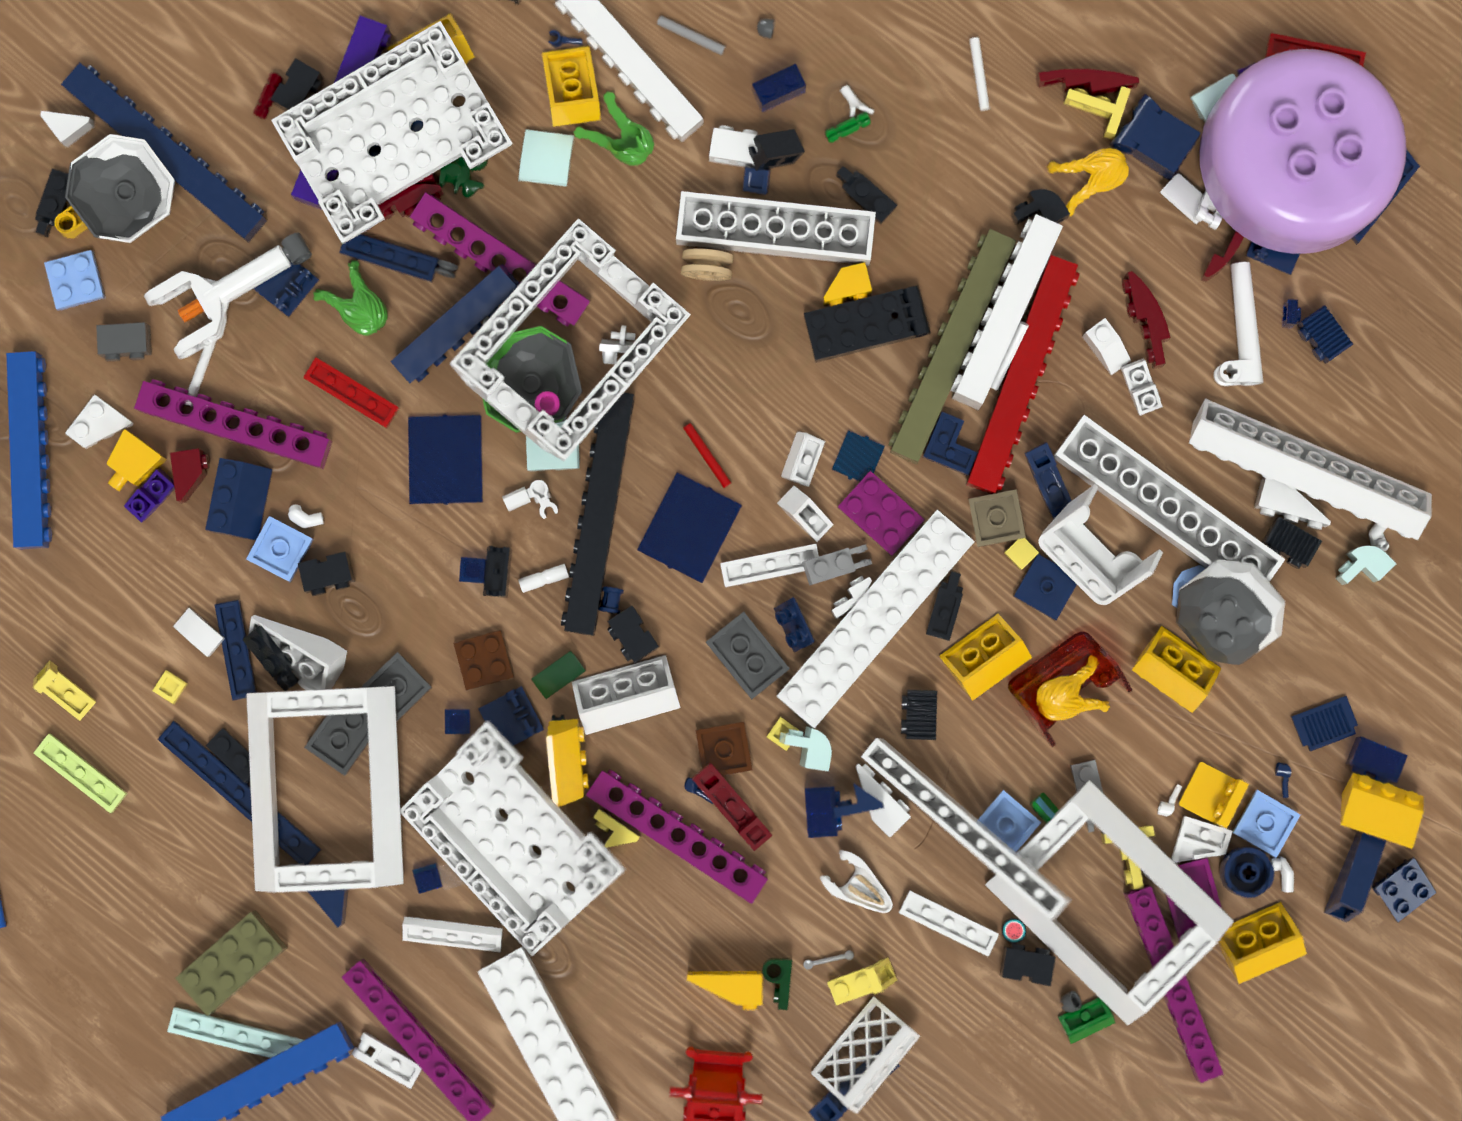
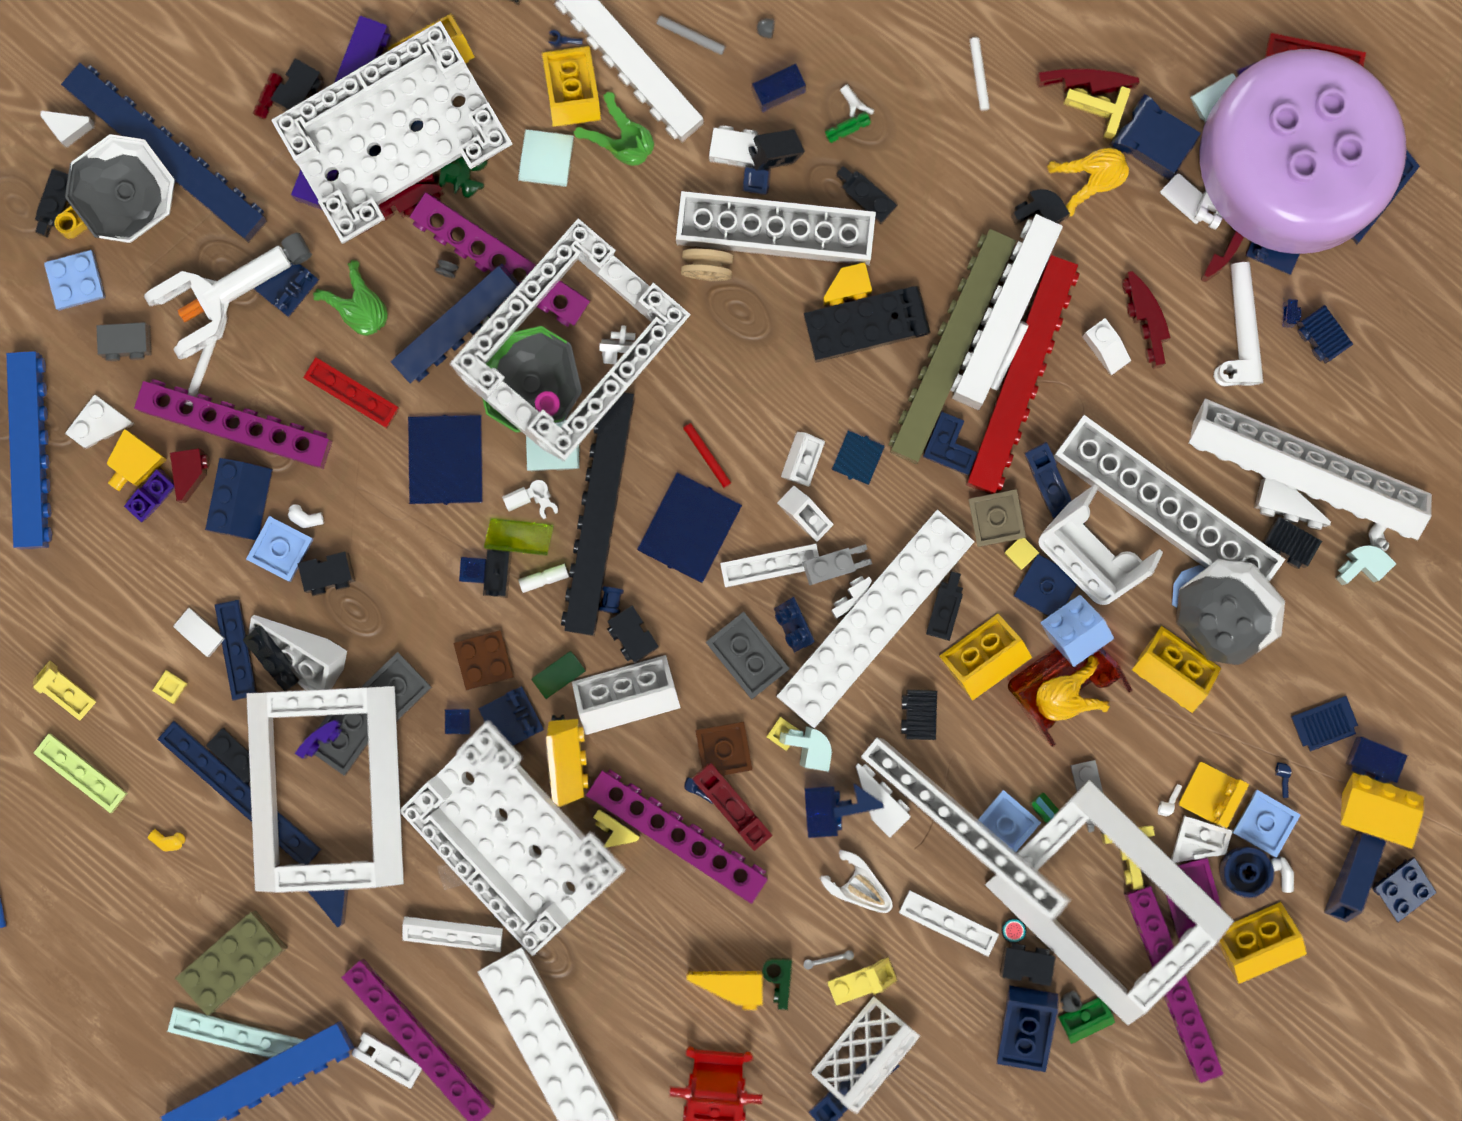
(168, 843): none -> yellow arm
(326, 733): none -> dark purple slope
(391, 257): dark blue tile -> none
(427, 878): clear blue plate -> none
(518, 536): none -> clear neon green piece
(881, 513): magenta plate -> none
(1027, 1028): none -> dark blue slope
(1077, 630): none -> light blue brick
(1141, 387): white slope -> none

